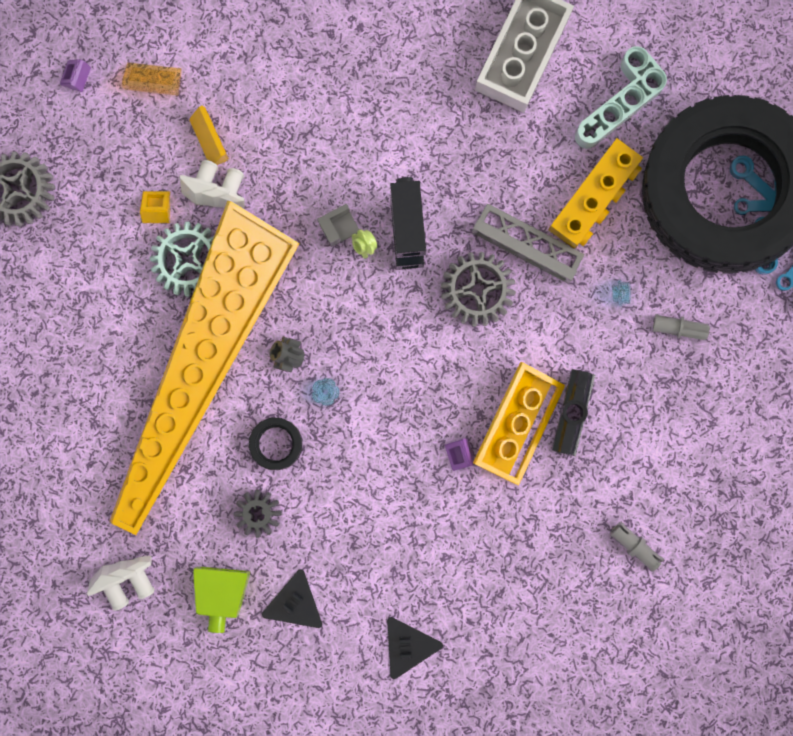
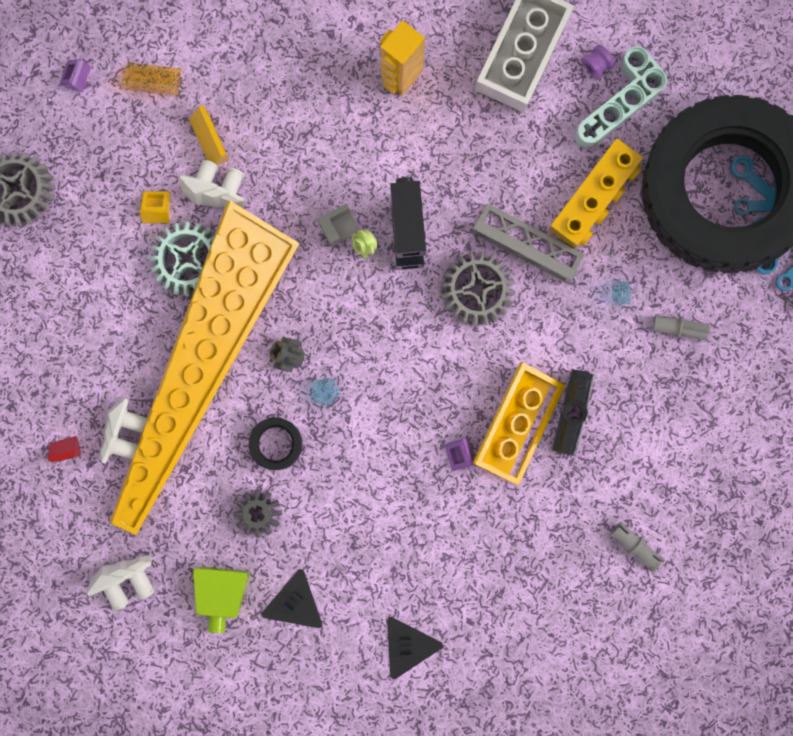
(64, 449): none -> red slope
(116, 419): none -> white connector
(401, 57): none -> yellow brick
(598, 61): none -> medium lavender wheel

